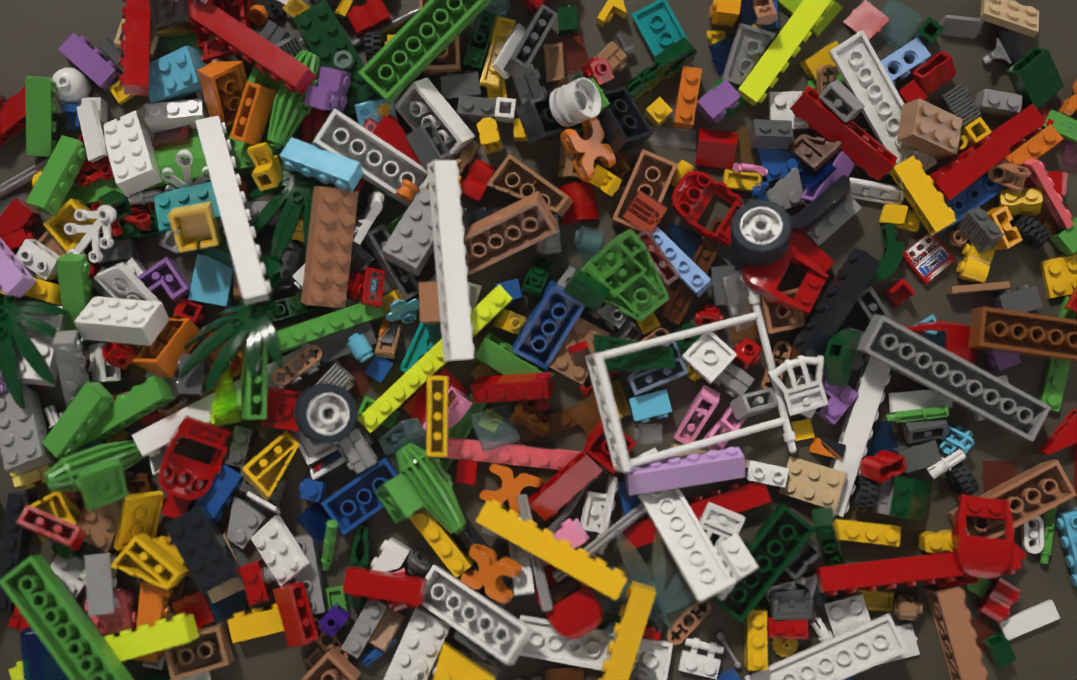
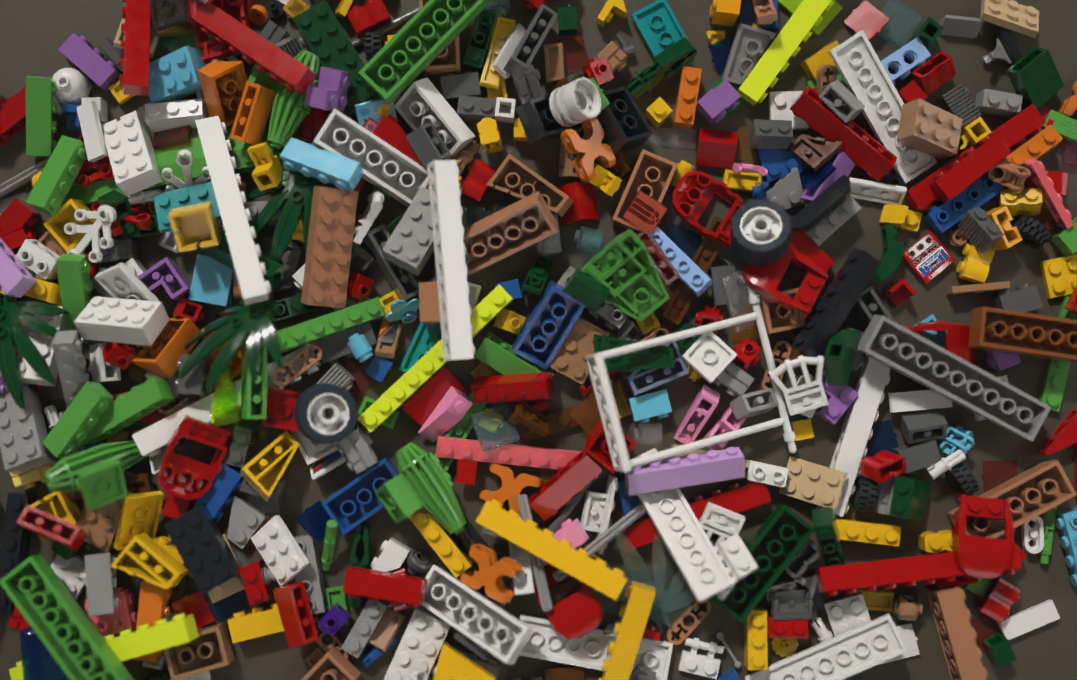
(264, 503): white piece -> none
(313, 489): blue brick -> none
(343, 60): sand green tile -> none
(373, 287): red tile -> none
(401, 435): clear light blue brick -> none
(407, 191): orange wheel -> none
(436, 415): yellow brick -> none
(578, 347): red tile -> none
(827, 448): sticker -> none
(918, 414): bright green piece -> none
(922, 195): yellow brick -> none

